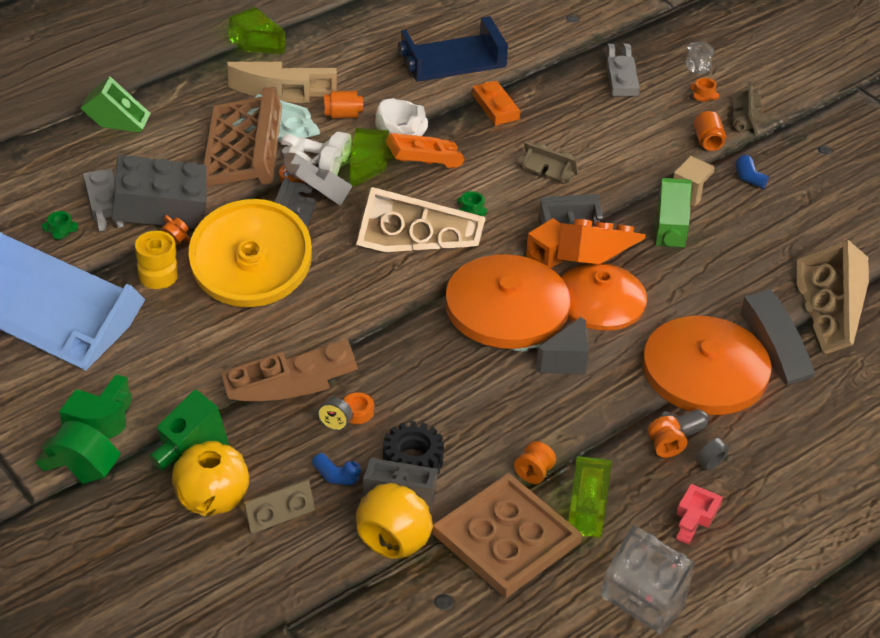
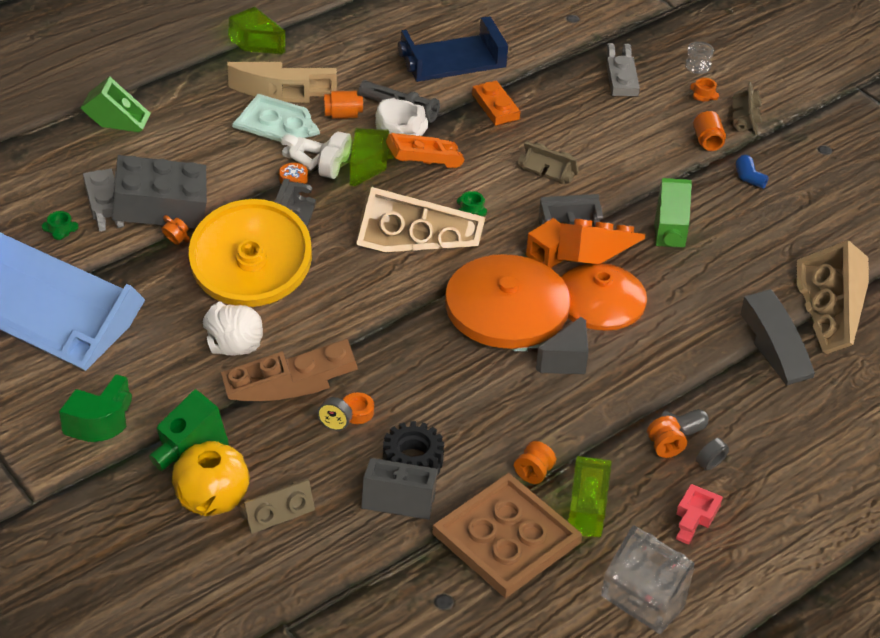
(81, 449): green brick -> none
(156, 259): yellow wheel -> none
(234, 327): none -> white hair
(263, 137): medium nougat fence -> none
(321, 180): light grey slope -> none
(332, 474): blue arm -> none
(379, 93): none -> dark grey pin
(396, 516): yellow piece -> none
(698, 173): tan panel -> none
(706, 365): orange dish -> none

